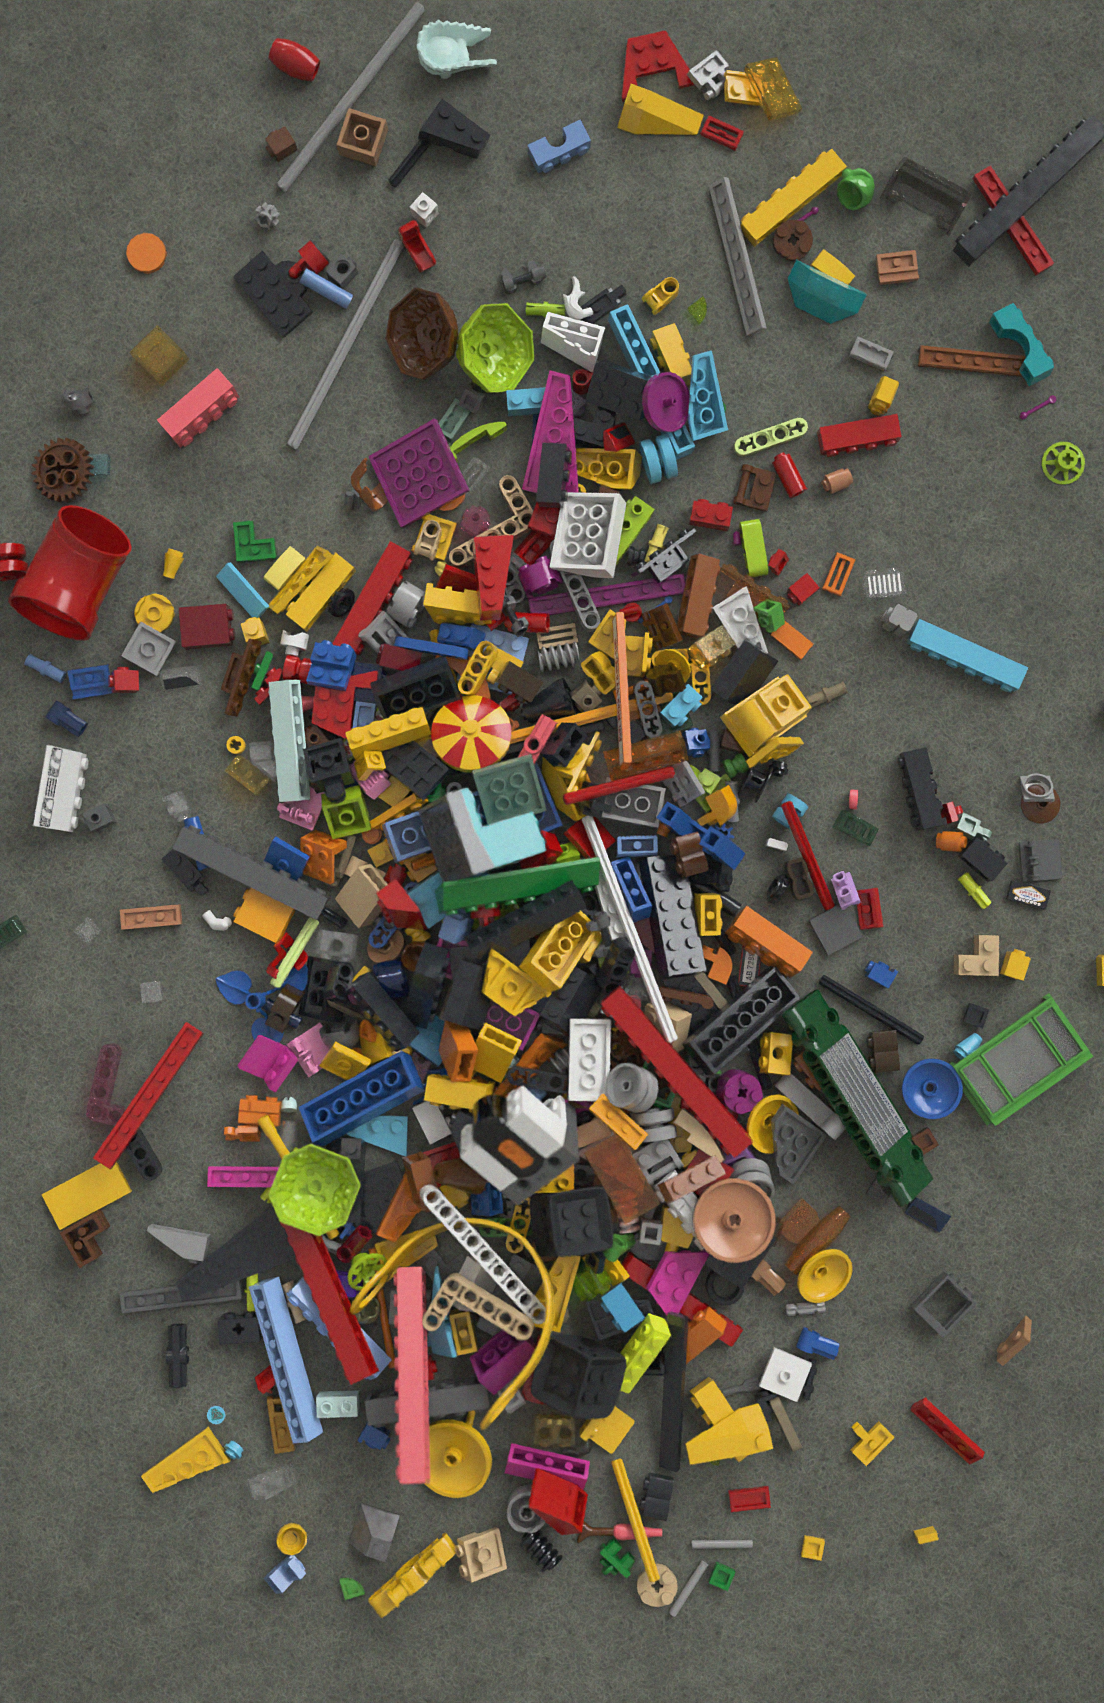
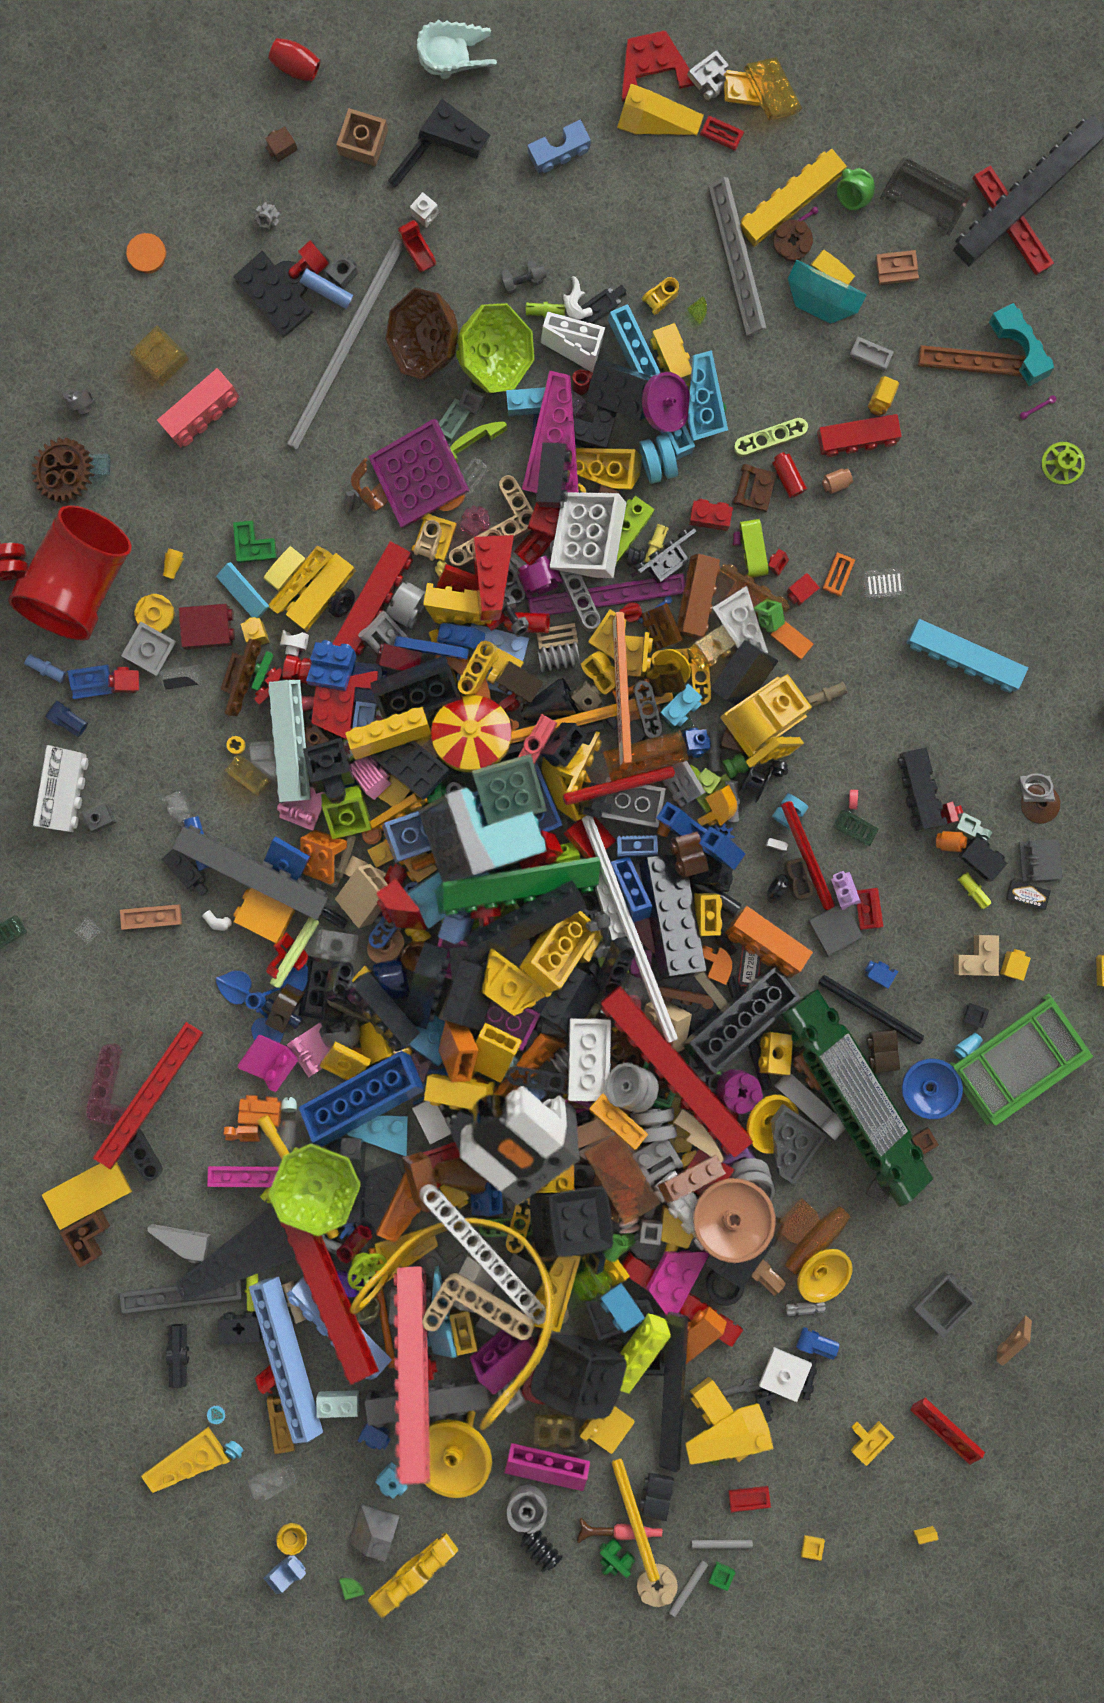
(151, 992): clear plate -> none
(350, 97): light grey axle -> none
(367, 763): yellow bracket -> none
(367, 1031): orange tile -> none
(388, 1482): none -> medium azure brick
(480, 1554): tan plate -> none
(558, 1502): red slope -> none
(617, 438): red slope -> none
(785, 1424): dark tan beam -> none
(898, 620): light grey brick -> none
(927, 1214): dark blue slope -> none

